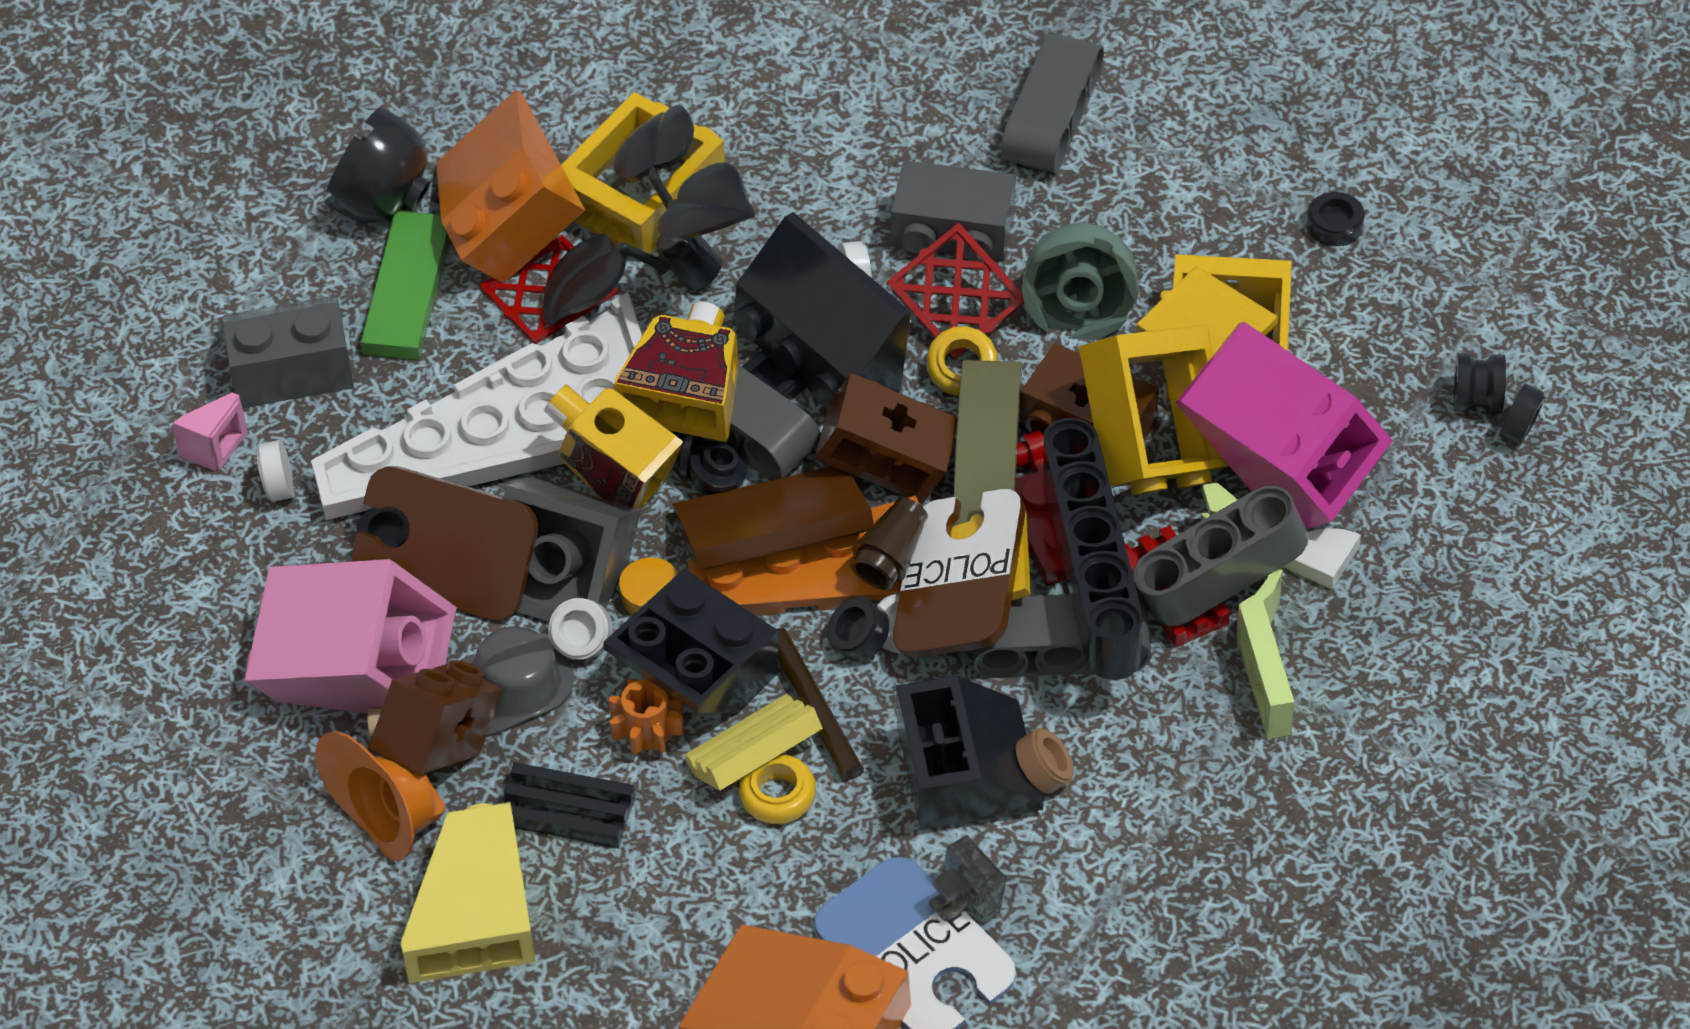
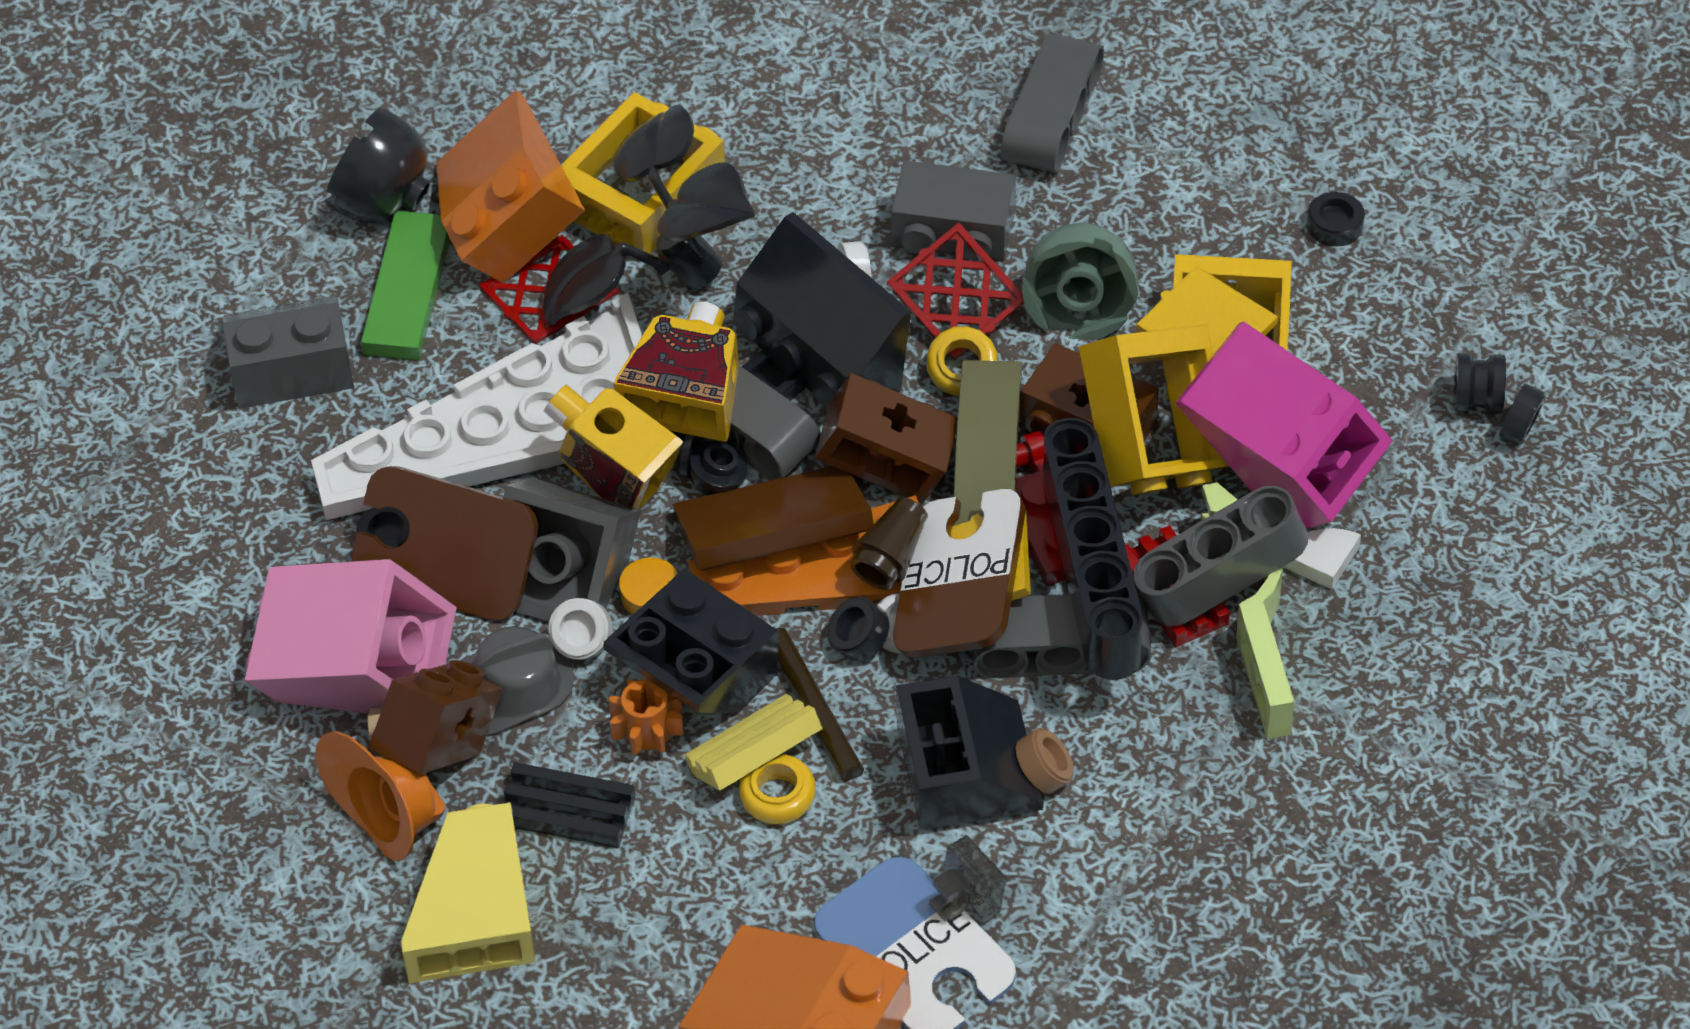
(211, 432): bright pink slope -> none
(275, 471): white tile -> none

